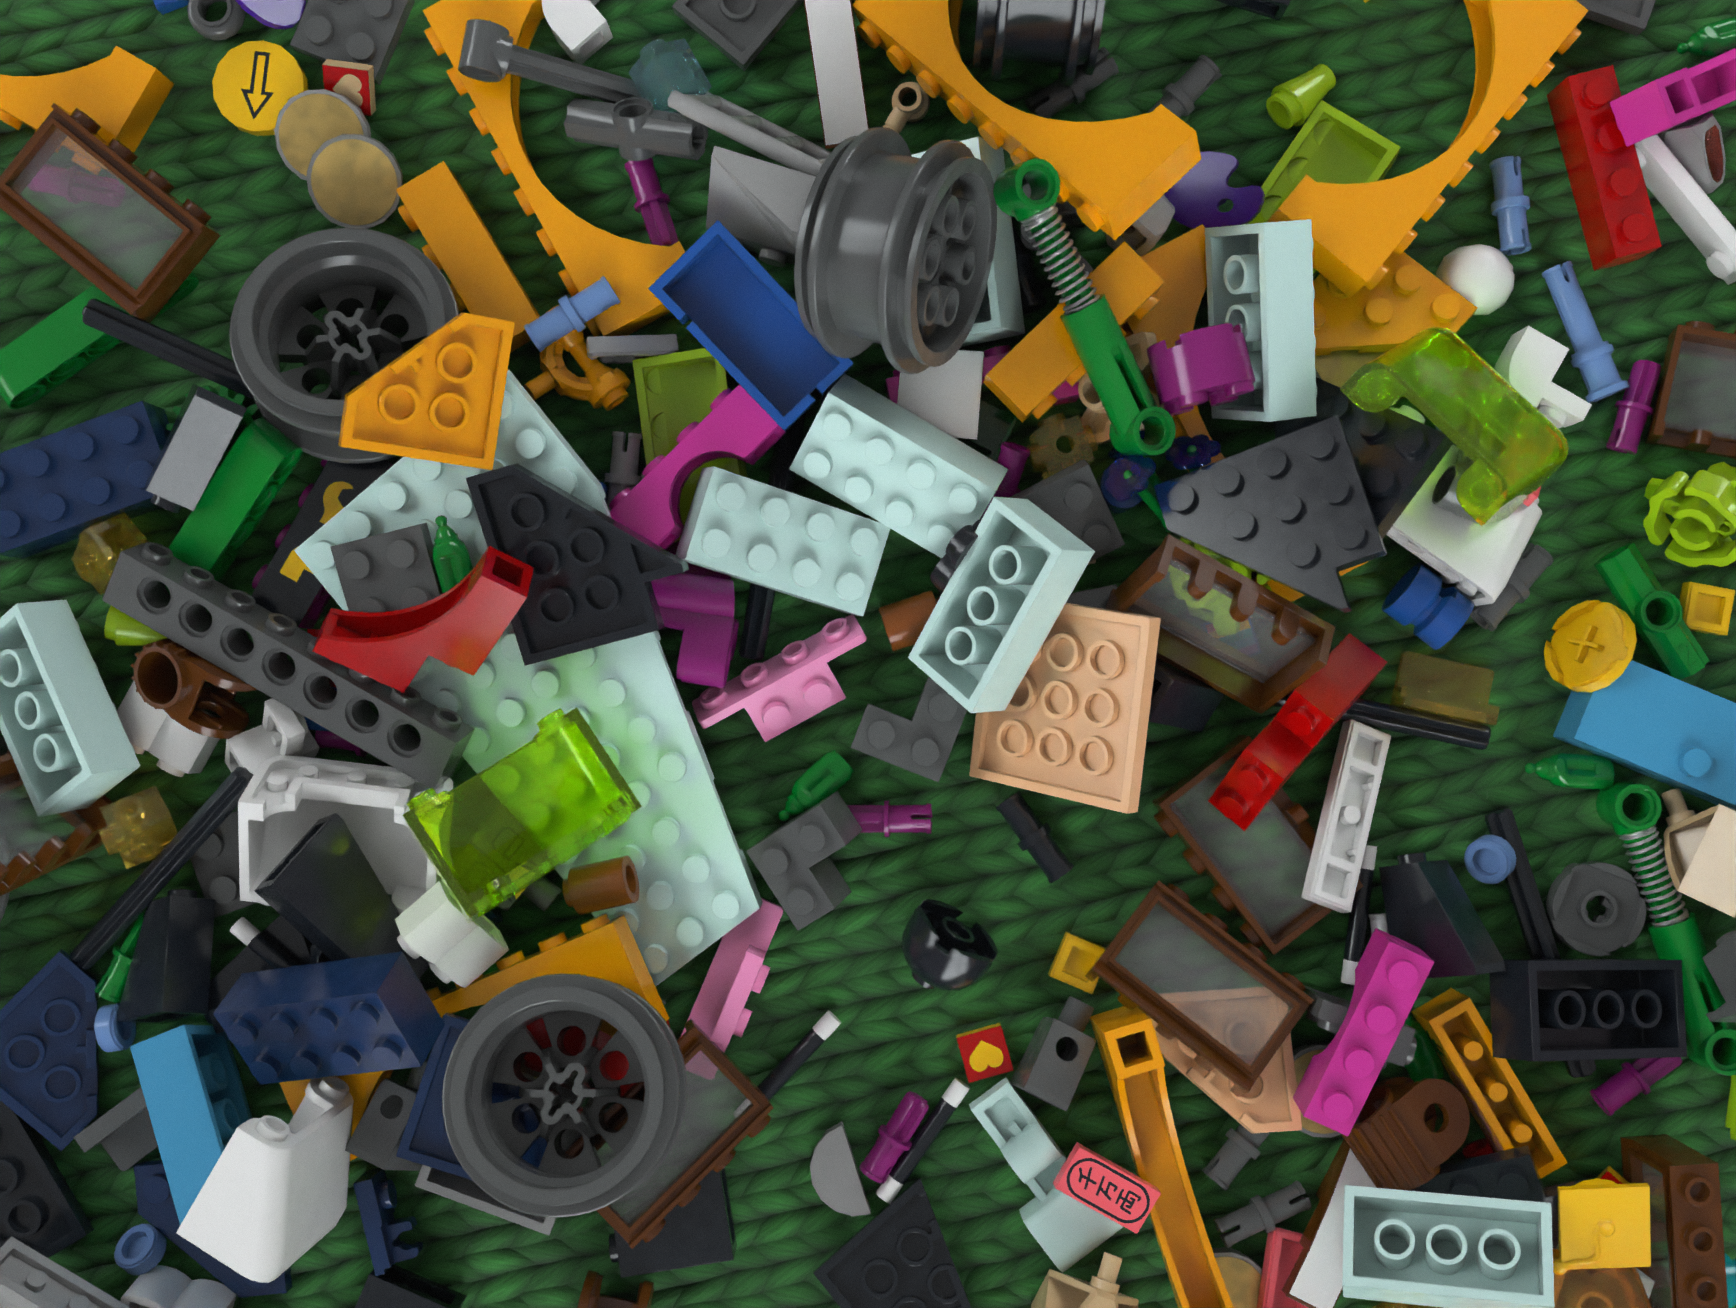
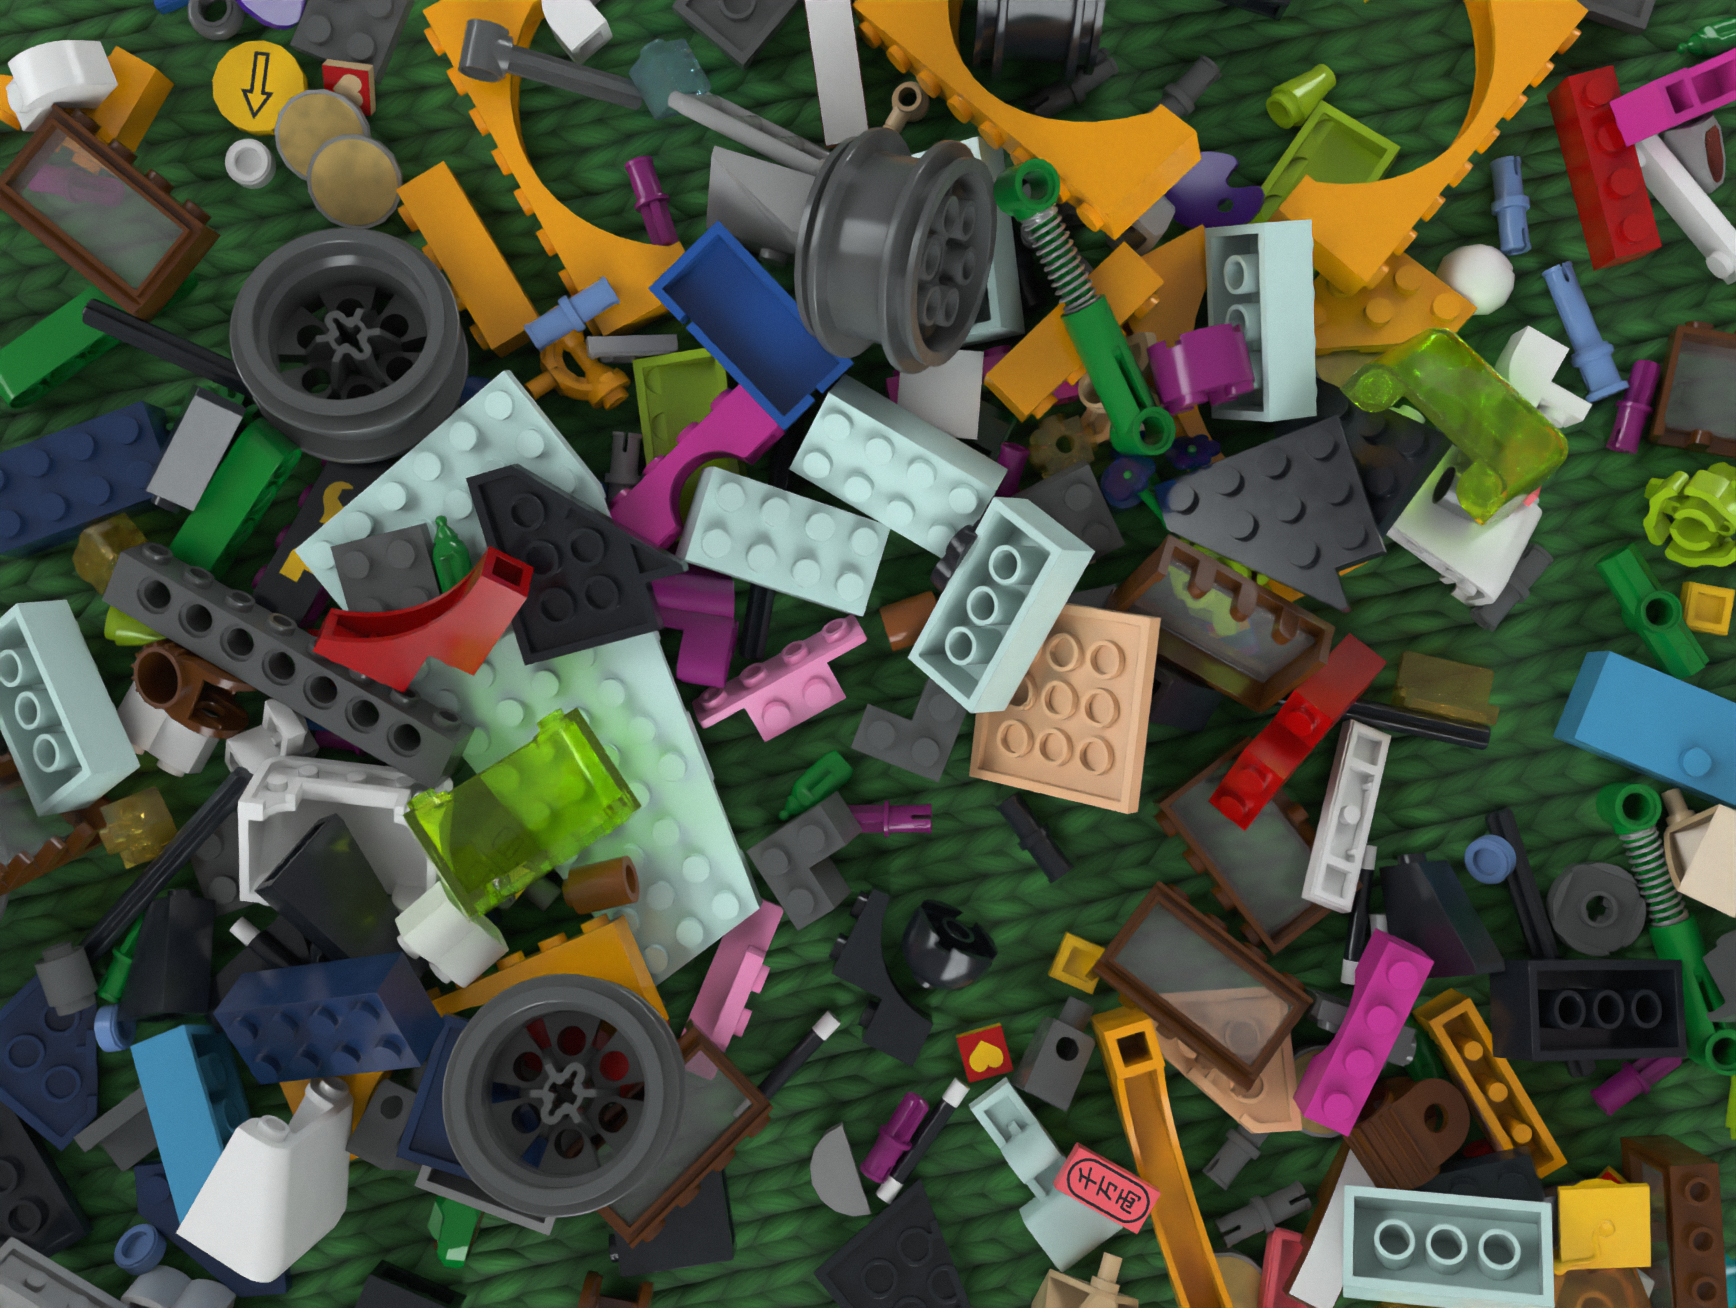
(58, 73): none -> white brick
(66, 978): none -> dark grey brick
(250, 163): none -> white tile
(376, 1204): dark blue plate -> none
(437, 397): light orange plate -> none
(454, 1230): none -> green rock
(635, 129): dark grey piece -> none
(893, 1021): none -> black arch
(1429, 607): blue wheel -> none
(1574, 771): green piece -> none
(1590, 646): yellow tile -> none

